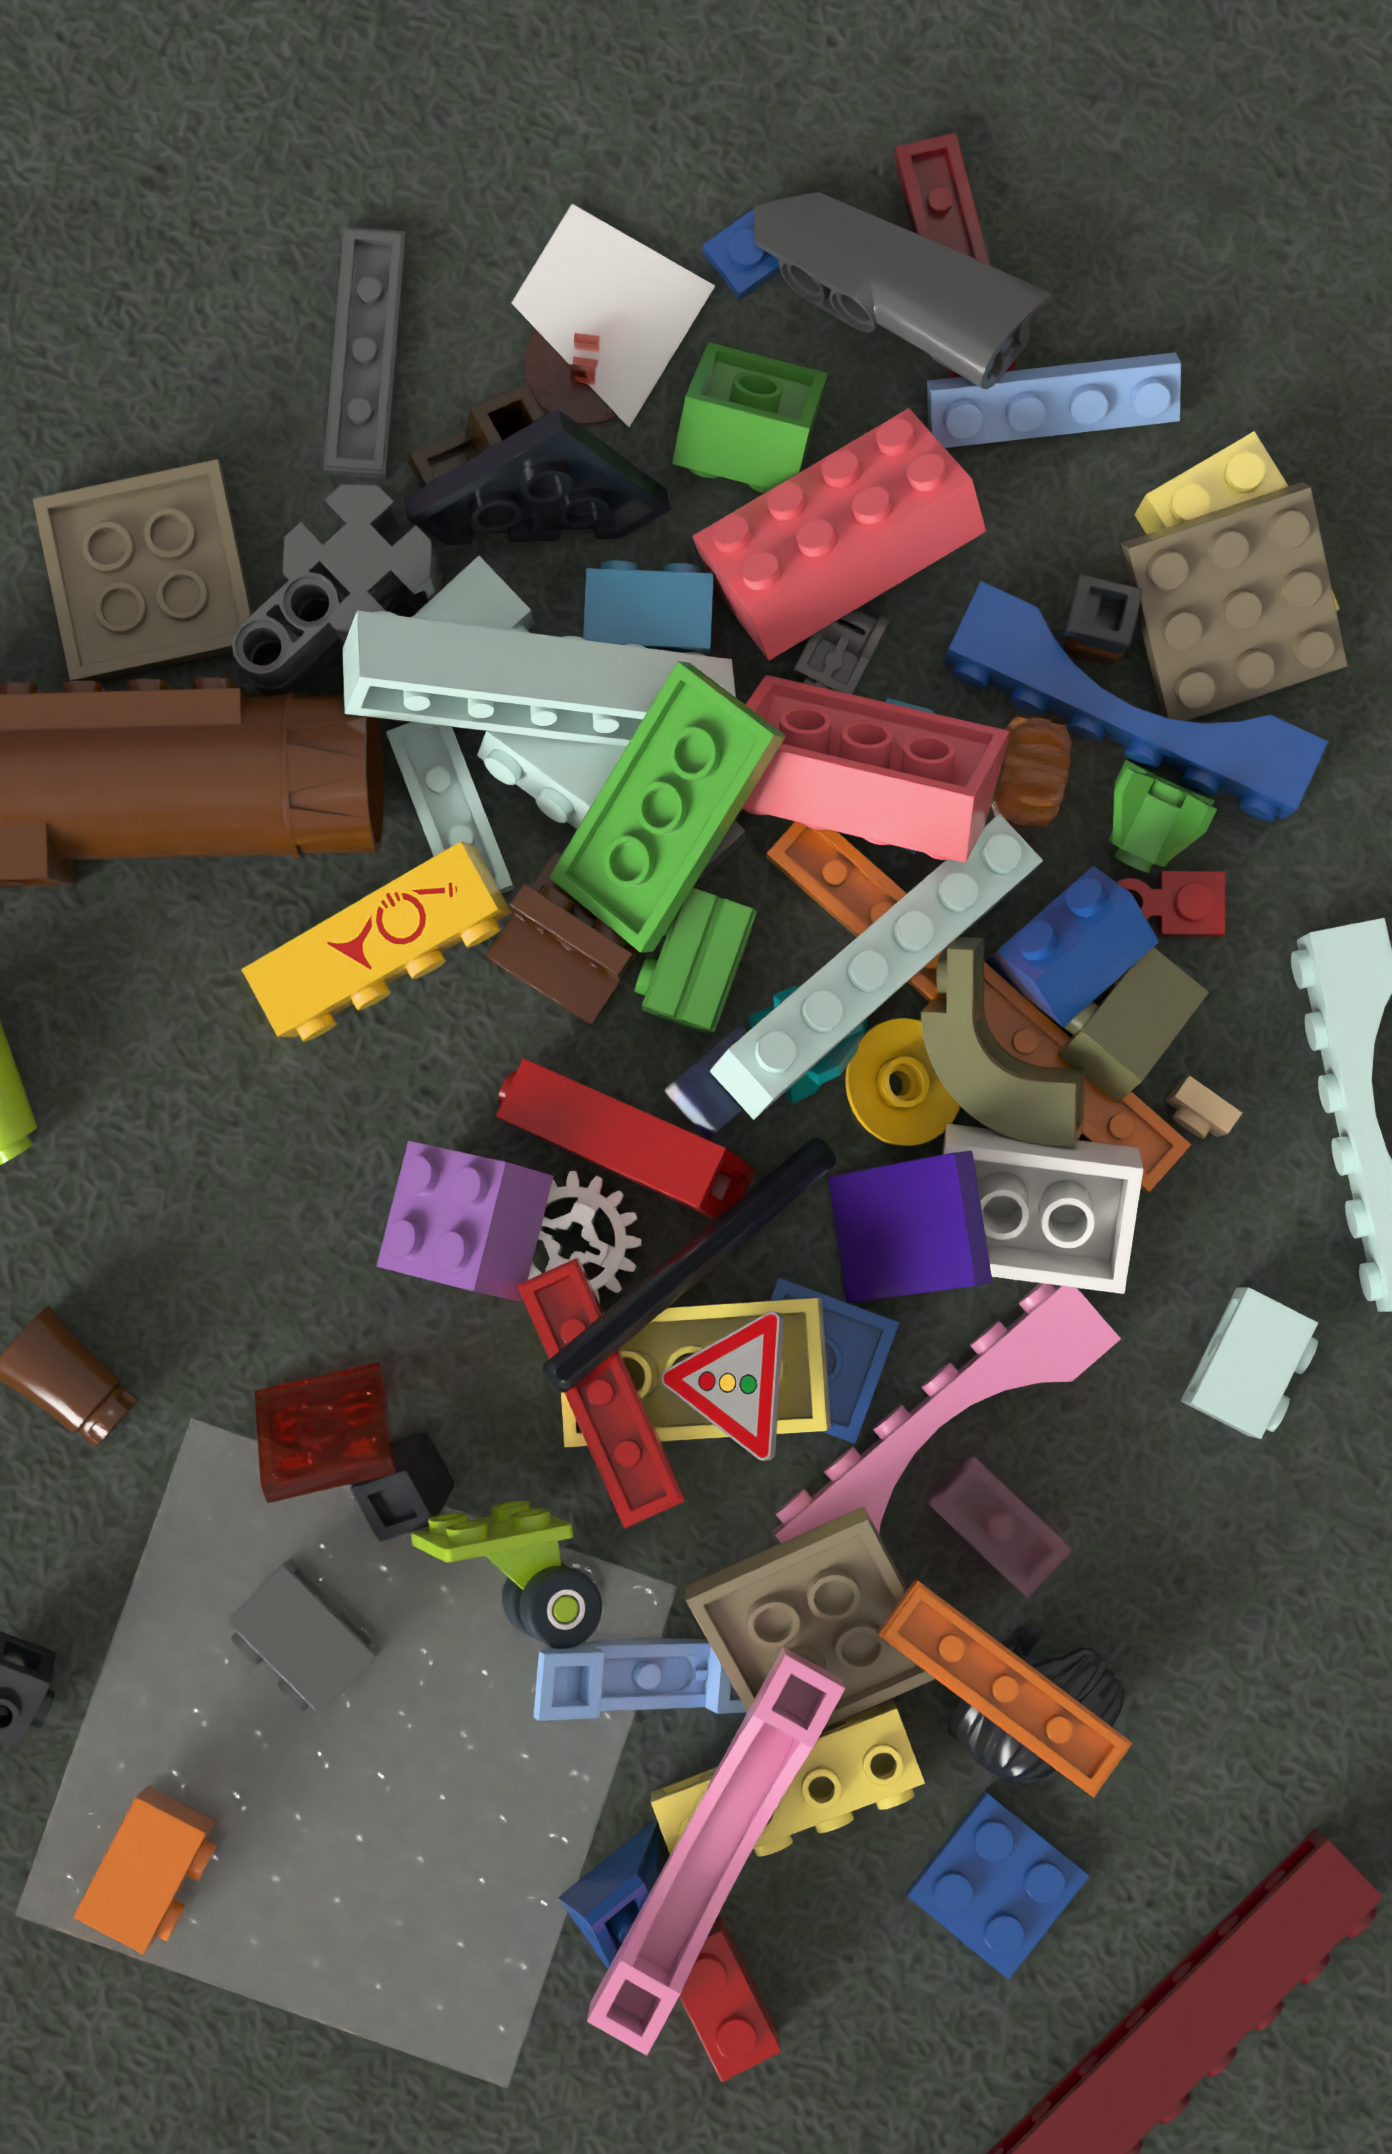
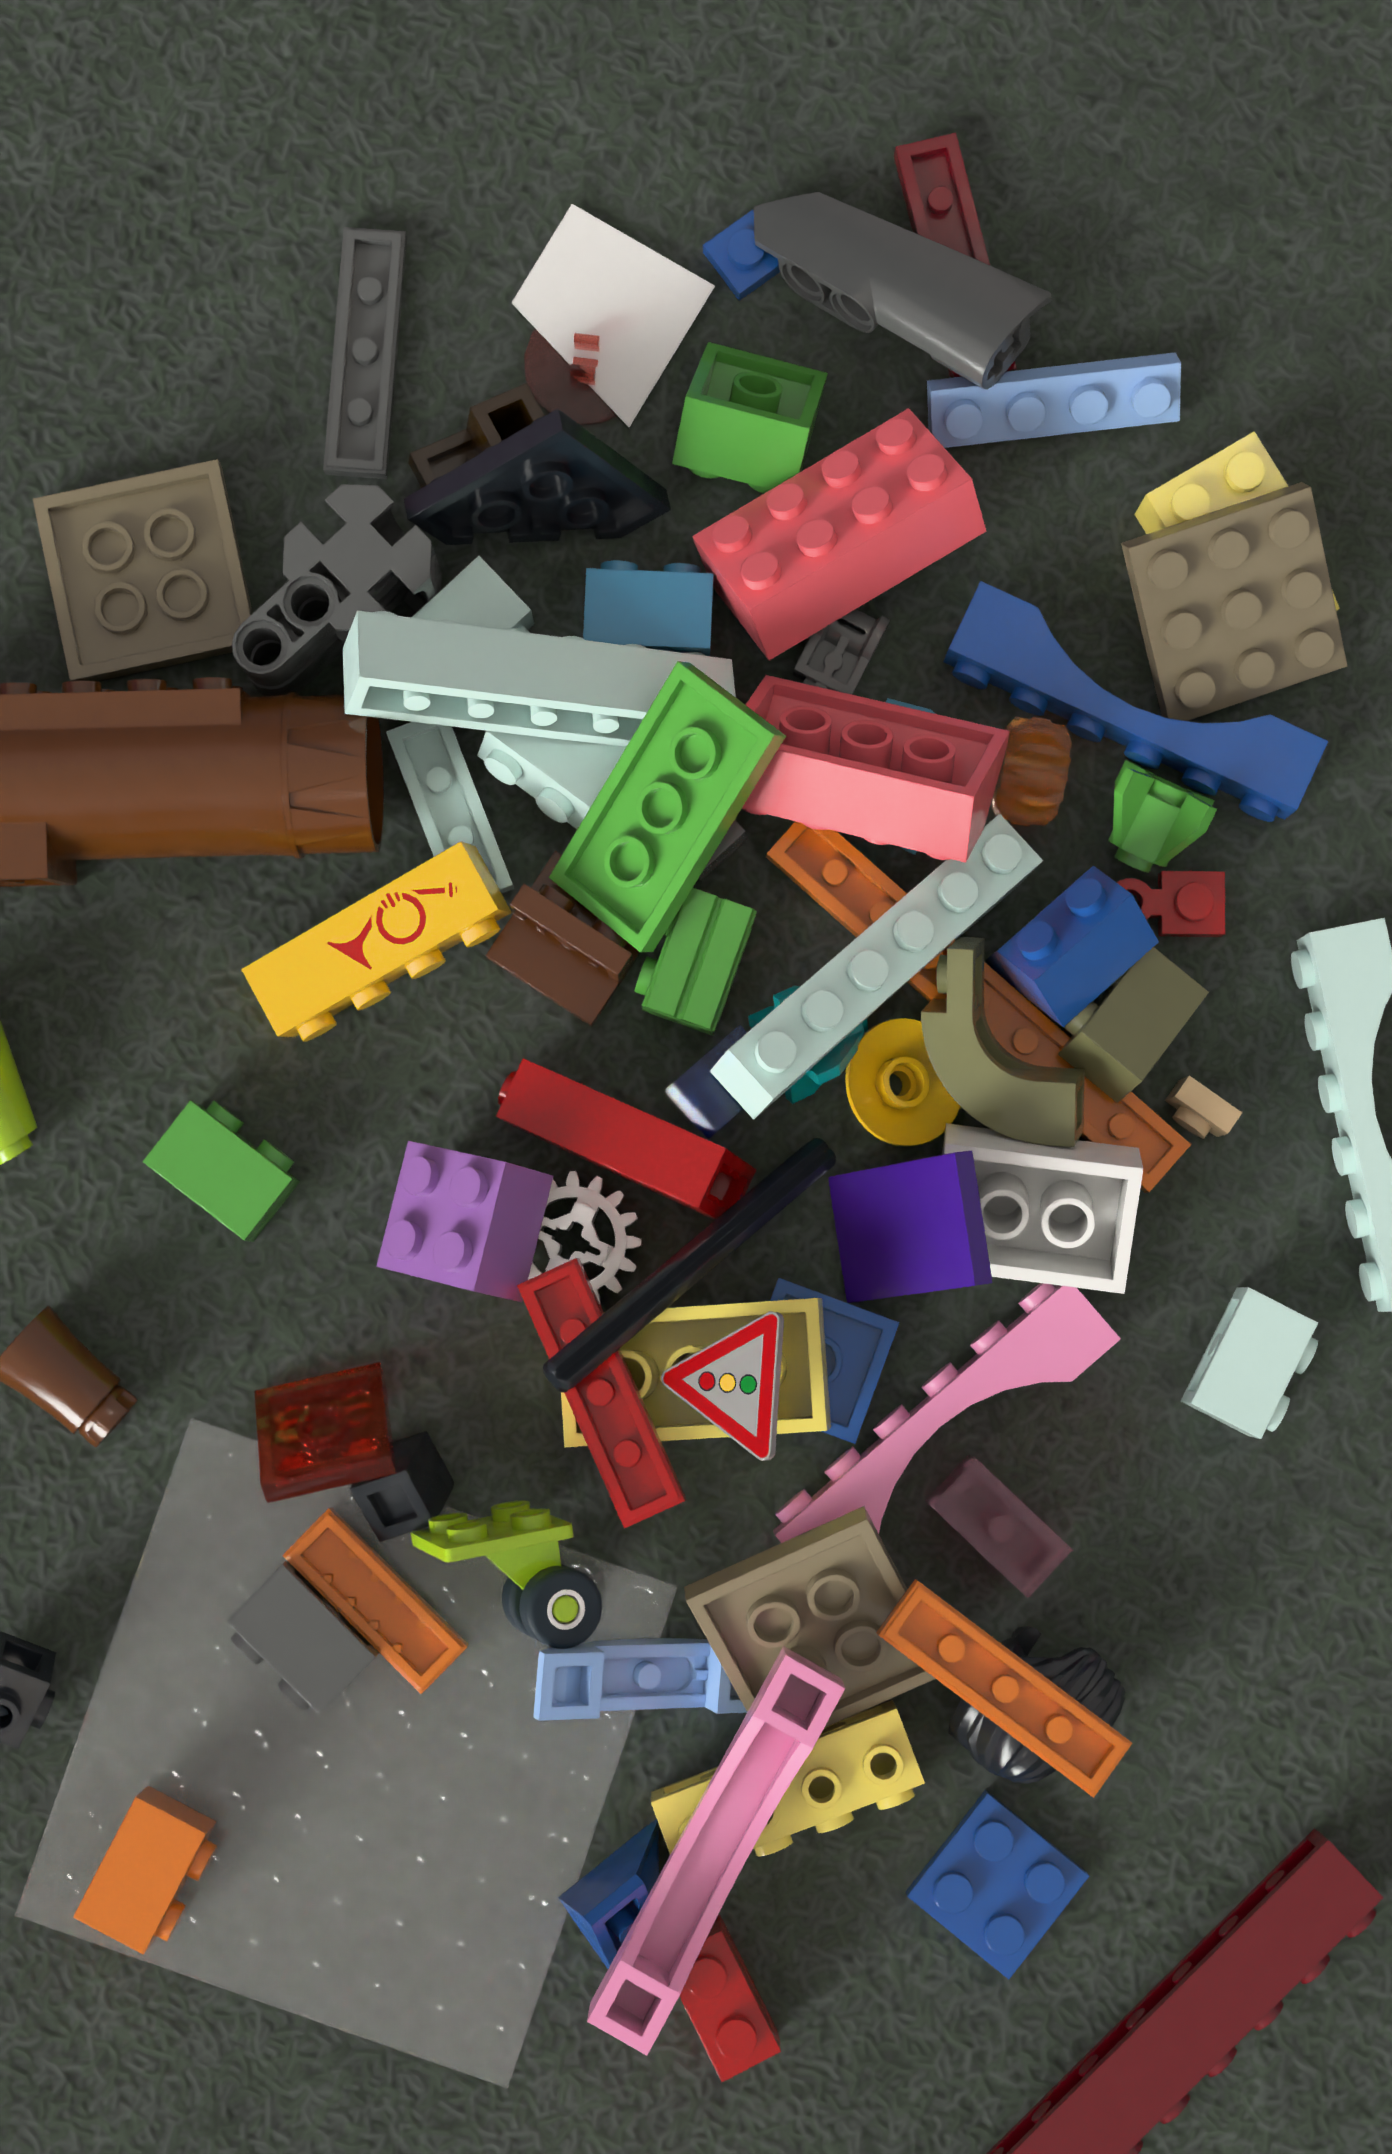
(222, 1169): none -> bright green brick
(375, 1600): none -> orange plate
(1101, 620): black leg -> none

